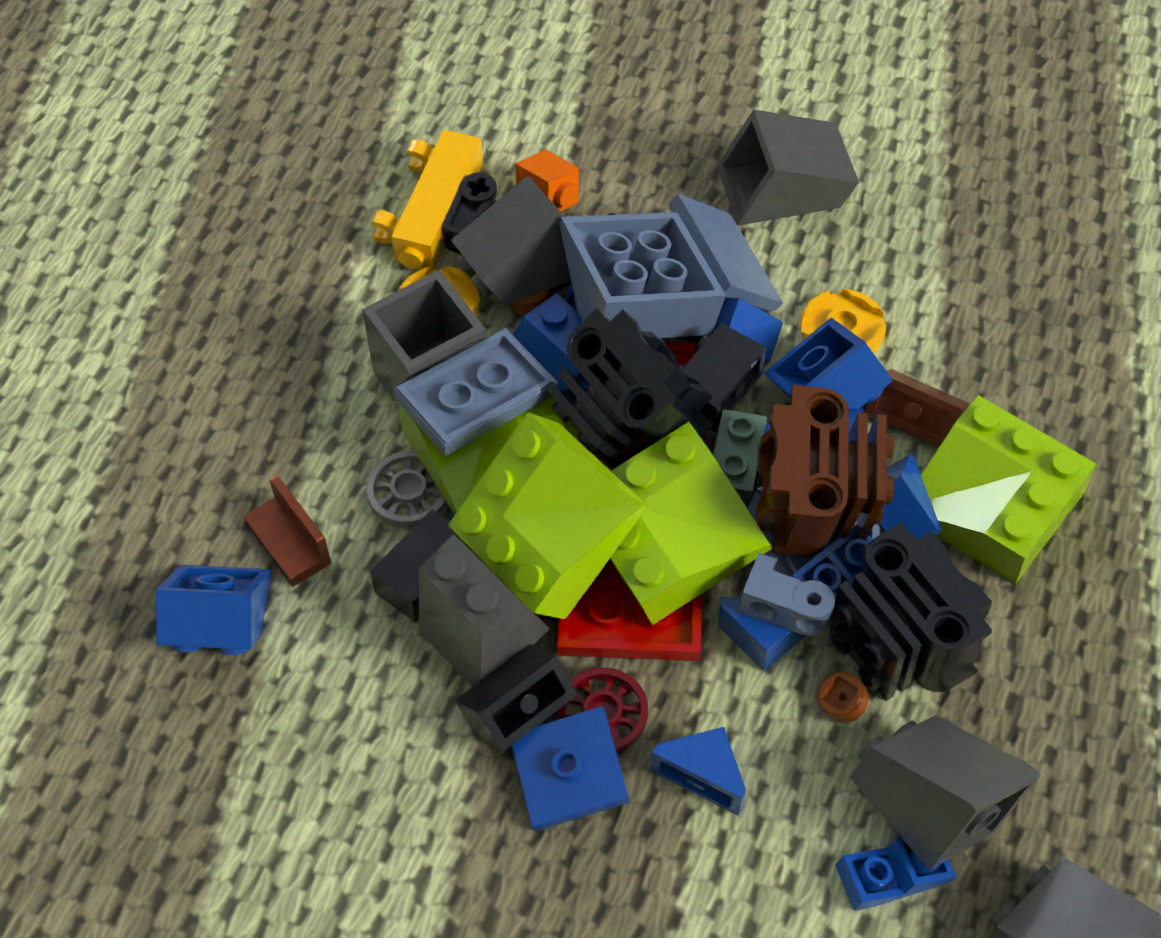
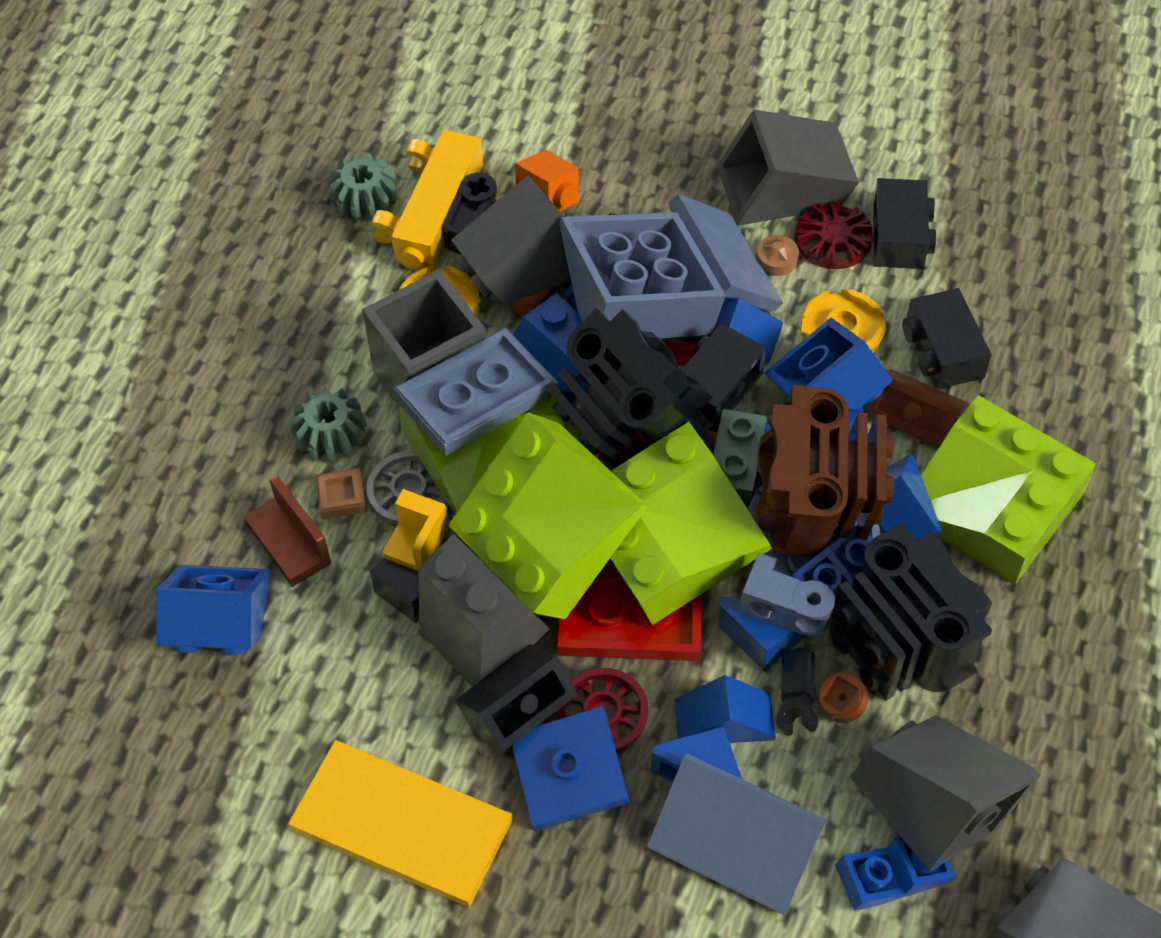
(328, 424): none -> sand green gear
(340, 493): none -> medium nougat tile
(362, 187): none -> sand green gear
(401, 823): none -> yellow tile
(418, 532): none -> yellow panel
(728, 704): none -> blue slope
(736, 833): none -> sand blue tile
(777, 255): none -> medium nougat tile
(797, 690): none -> black bar
(834, 235): none -> dark red wheel
(902, 223): none -> black brick
(946, 339): none -> black brick

